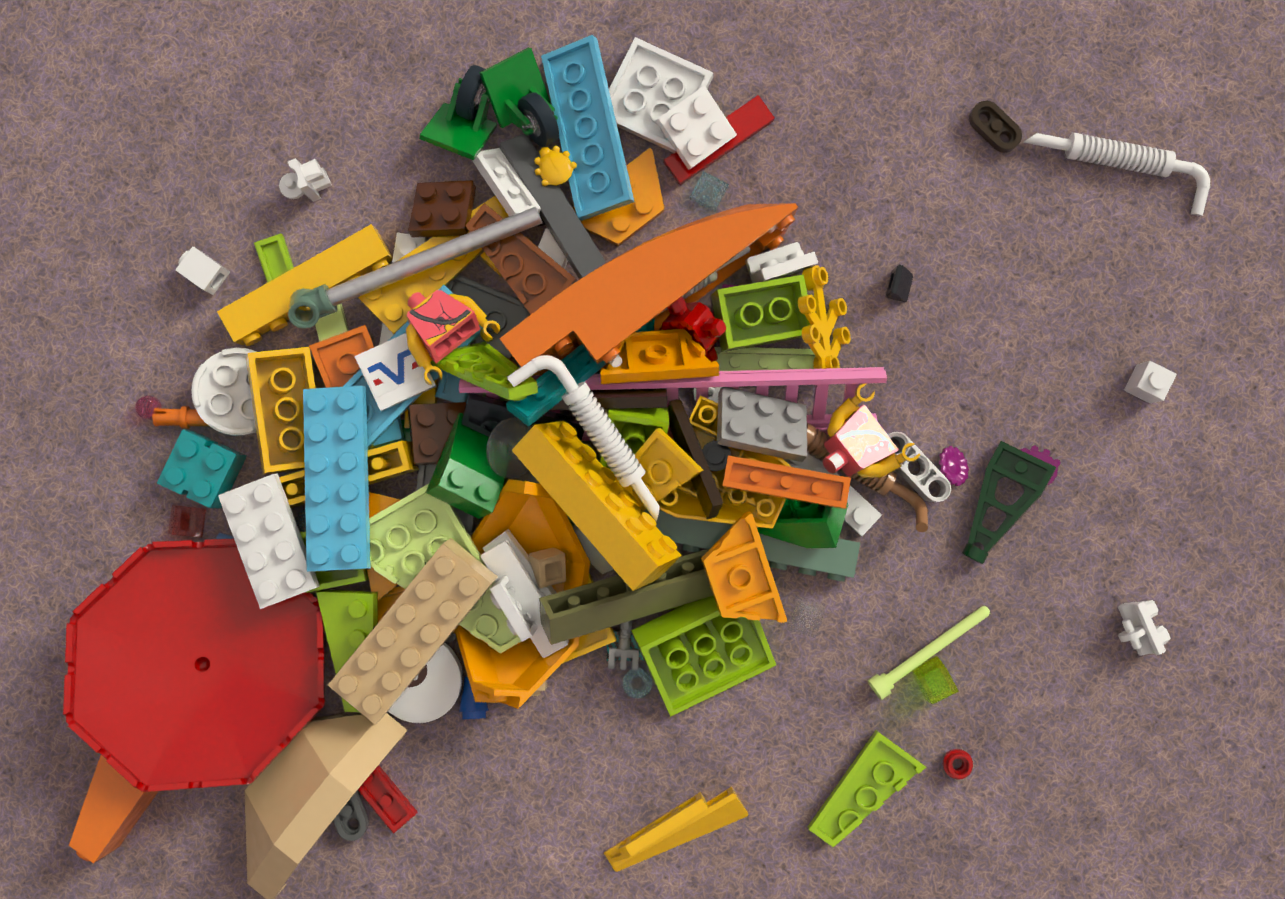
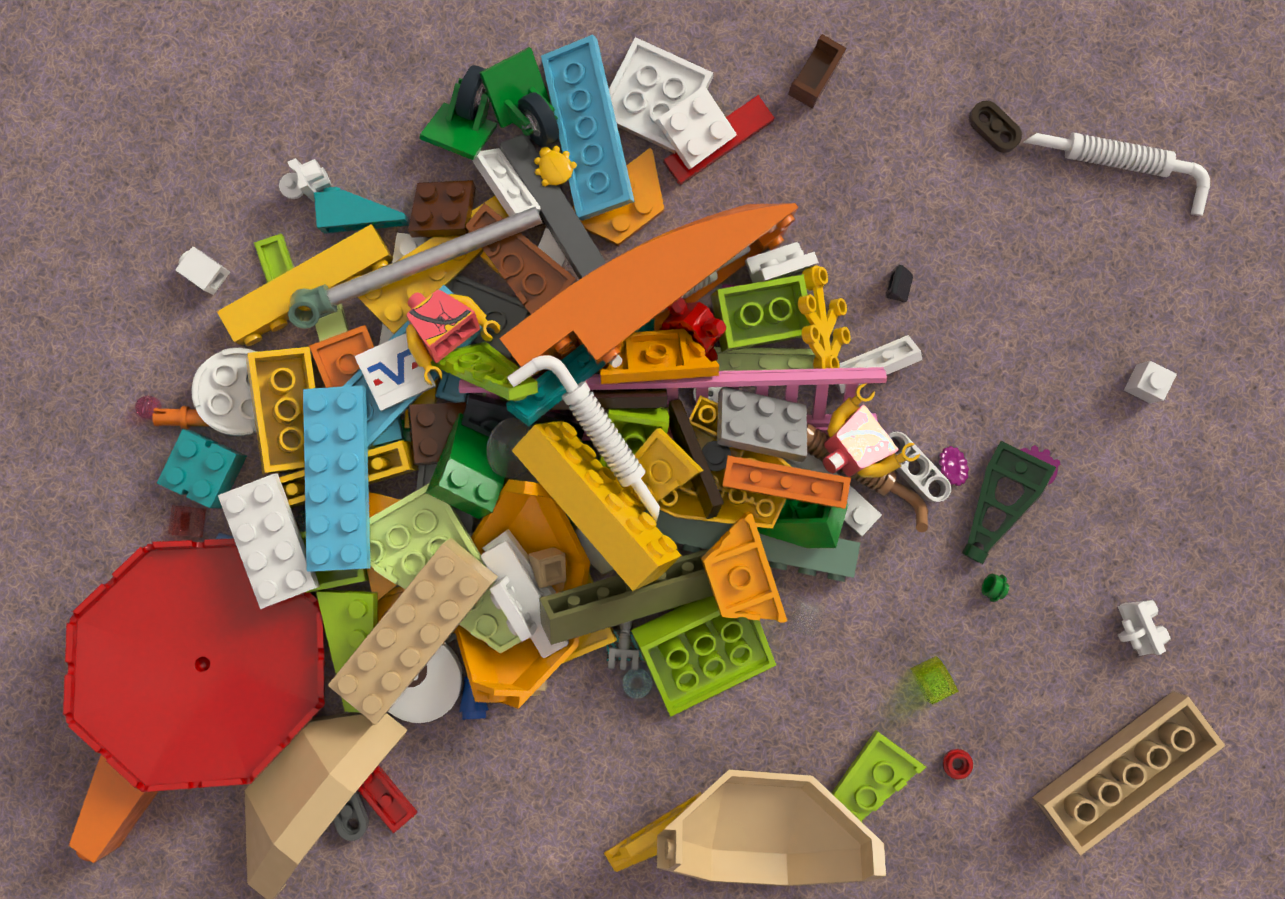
(347, 212): none -> teal slope
(709, 191): clear light blue tile -> none
(770, 833): none -> tan panel
(817, 71): none -> reddish brown panel
(884, 683): yellowish green piece -> none
(890, 356): none -> white plate
(995, 587): none -> green plate
(1128, 772): none -> tan brick

